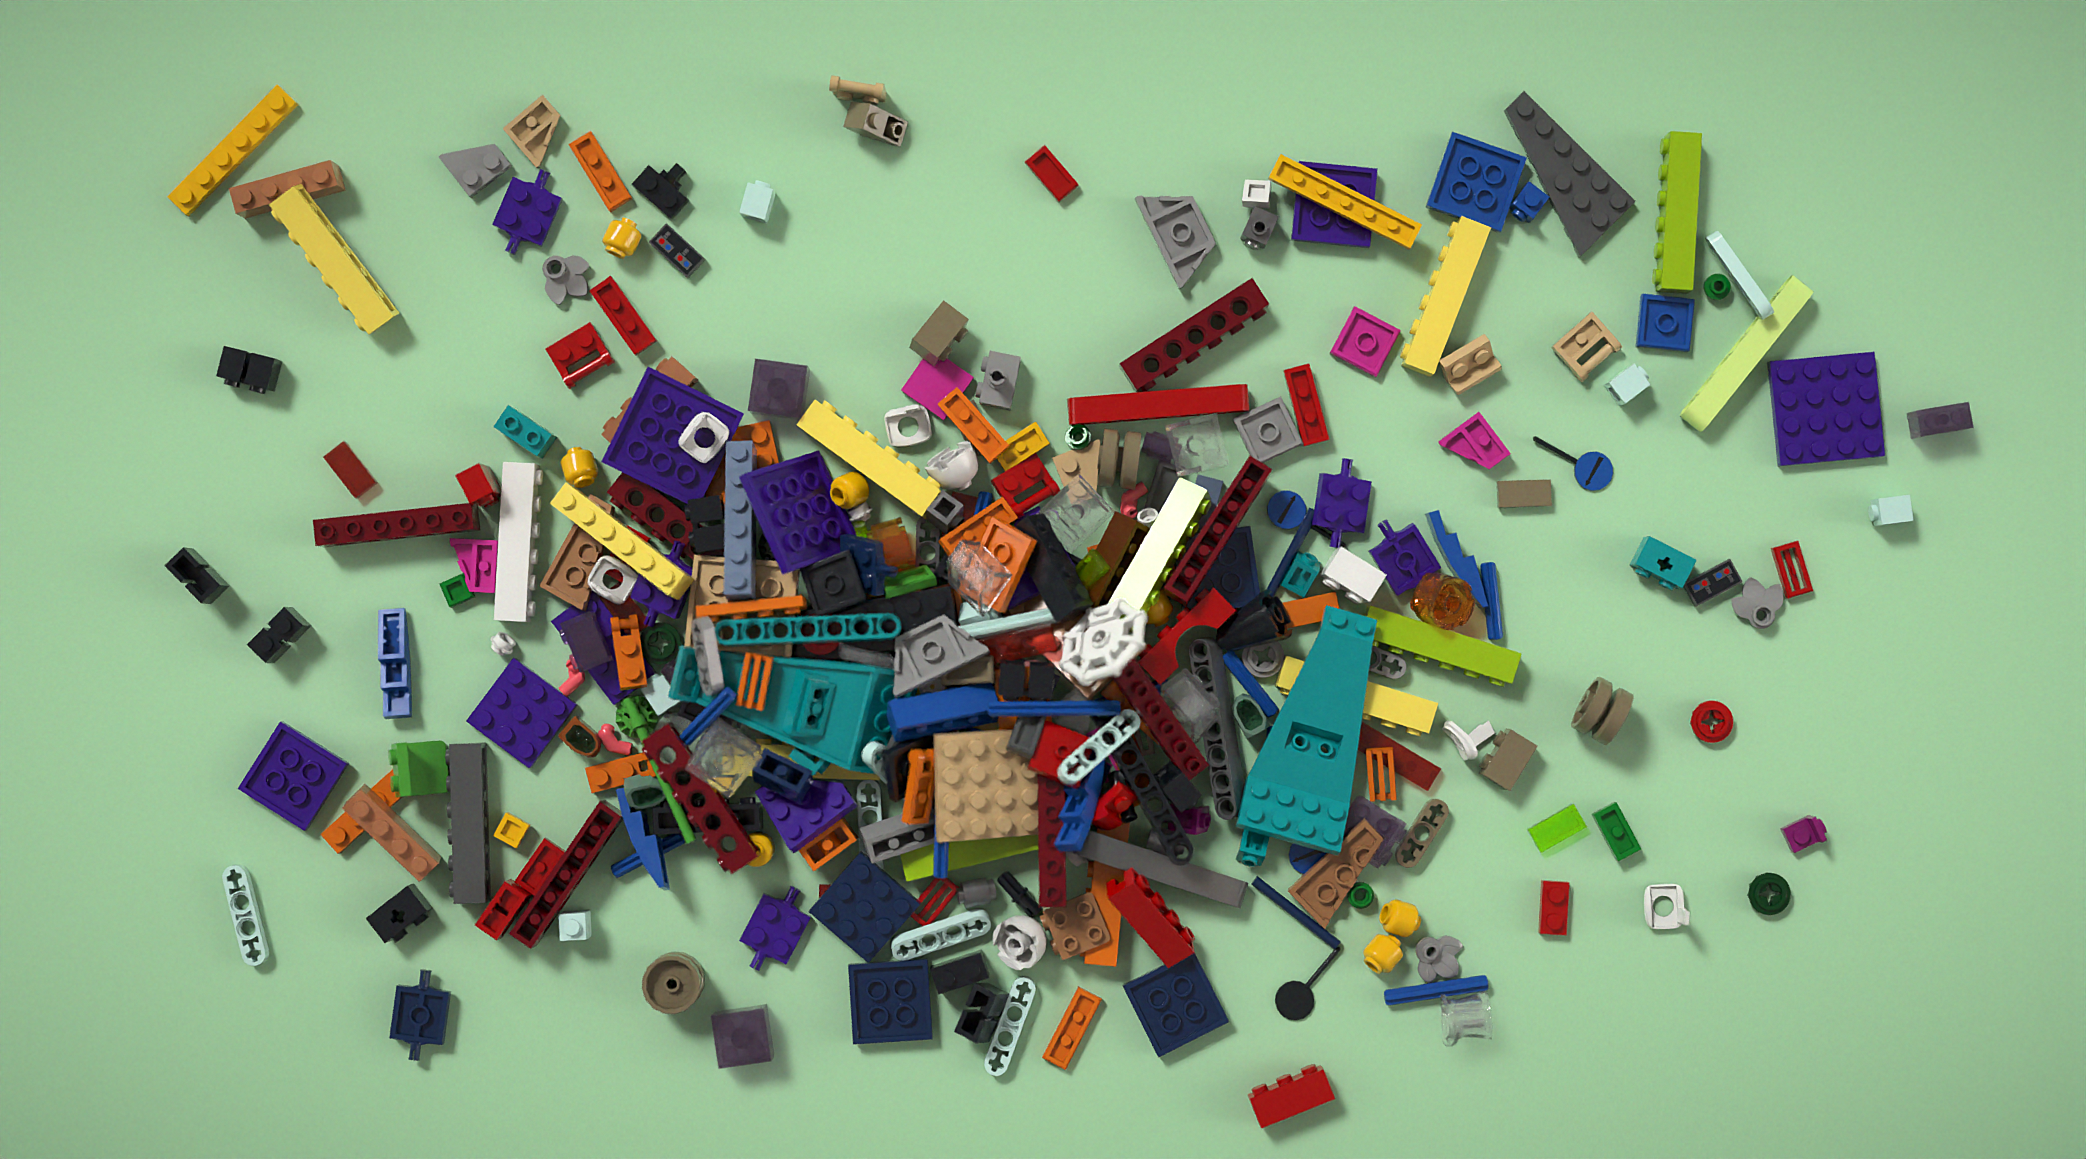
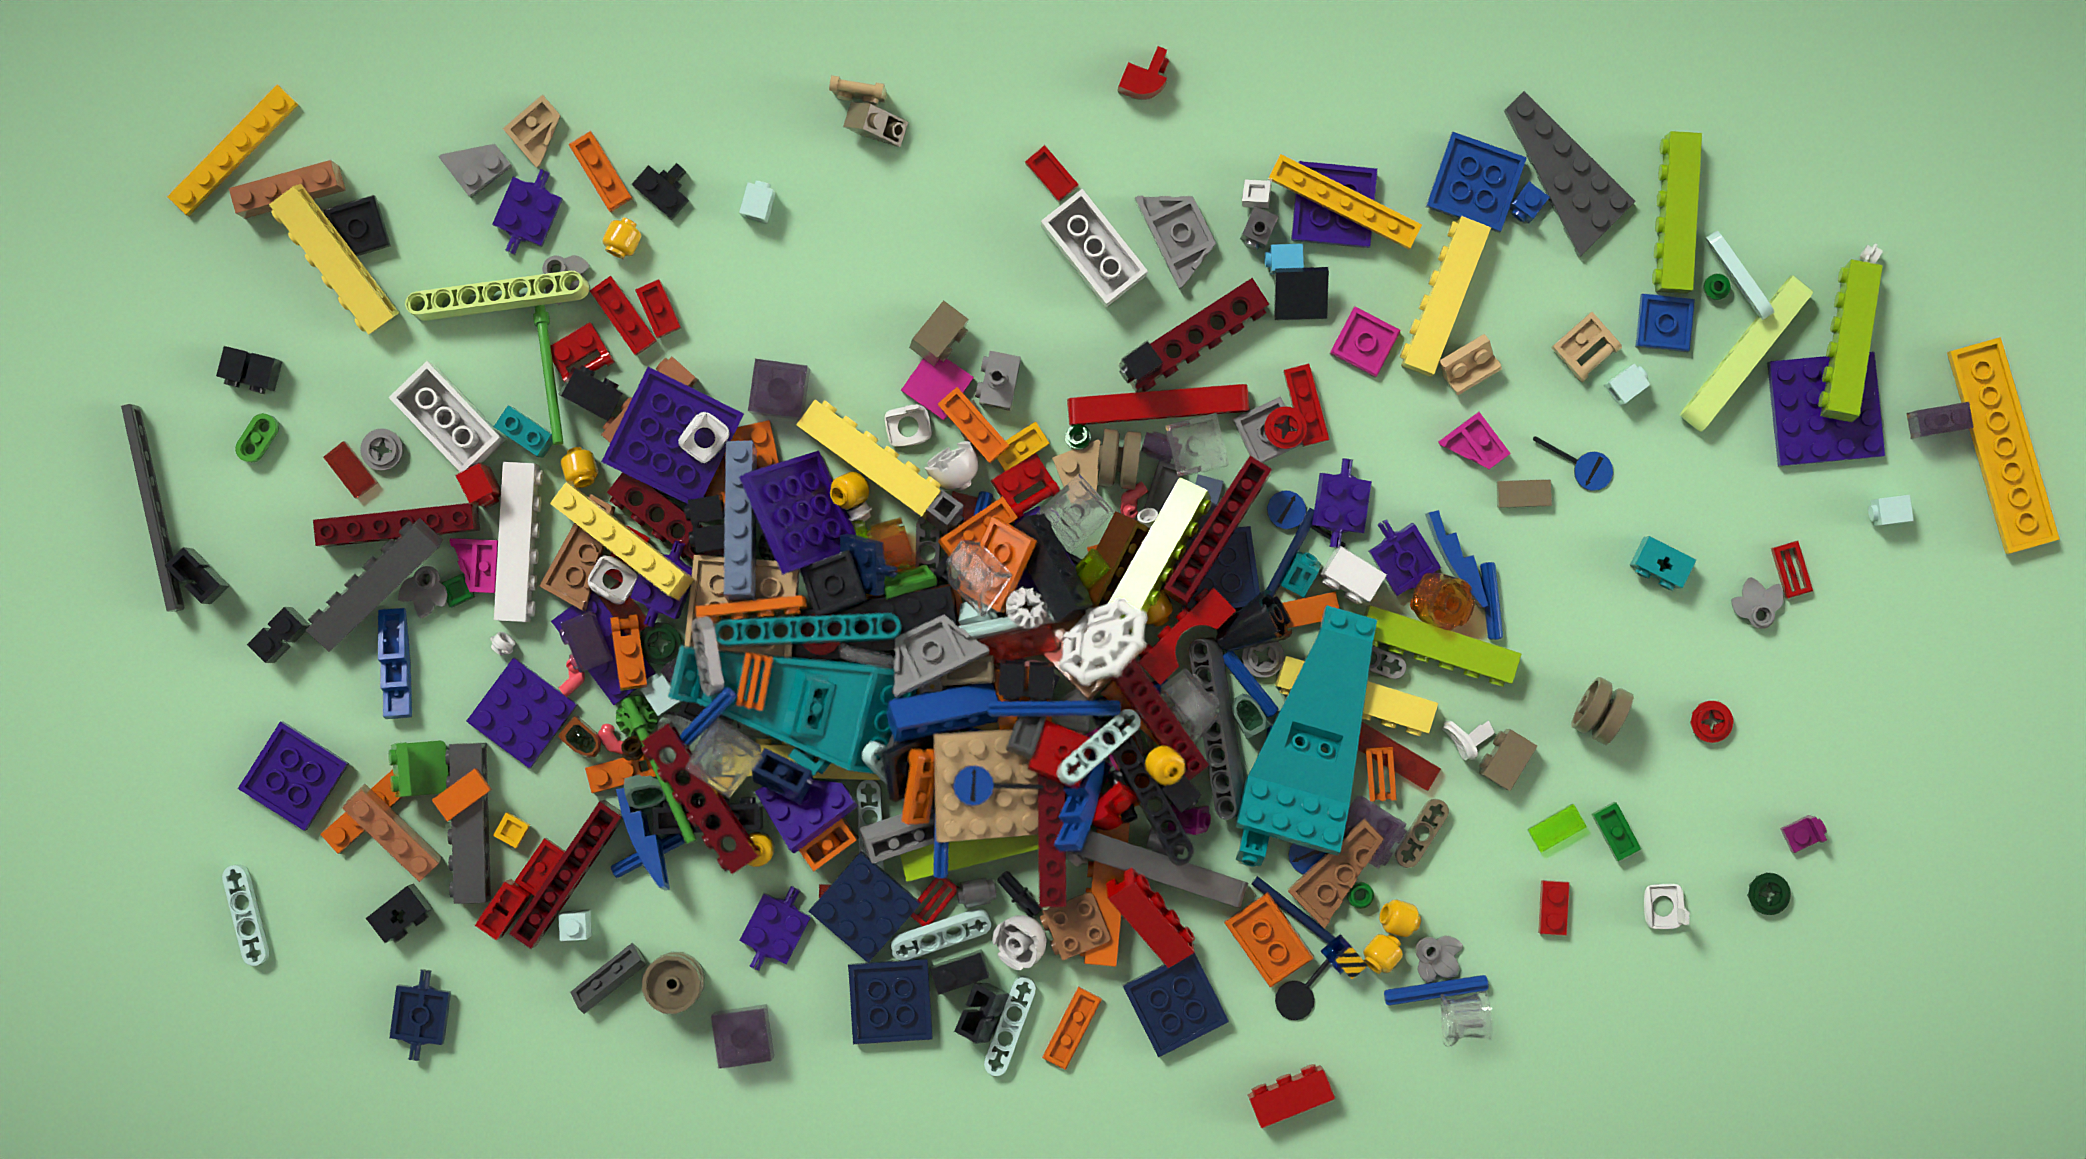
(152, 505): none -> dark grey tile
(256, 436): none -> bright green plate
(360, 225): none -> black plate
(372, 457): none -> light grey gear
(377, 581): none -> dark grey brick
(422, 594): none -> light grey plate
(447, 417): none -> white brick
(461, 794): none -> orange tile
(486, 290): none -> yellowish green beam
(542, 320): none -> bright green bar
(590, 392): none -> black brick
(608, 978): none -> dark grey plate
(632, 748): none -> dark brown plate
(658, 308): none -> red plate
(677, 250): tile -> none
(975, 785): none -> blue piece
(1021, 616): none -> white gear
(1094, 248): none -> white brick
(1140, 364): none -> black piece
(1145, 83): none -> red brick
(1165, 765): none -> yellow head
(1269, 939): none -> orange tile
(1284, 257): none -> medium azure brick
(1295, 420): none -> red gear
(1301, 293): none -> black tile
(1344, 957): none -> brick
(1712, 582): tile -> none
(1851, 340): none -> lime brick
(1871, 254): none -> white plate
(2003, 446): none -> yellow plate

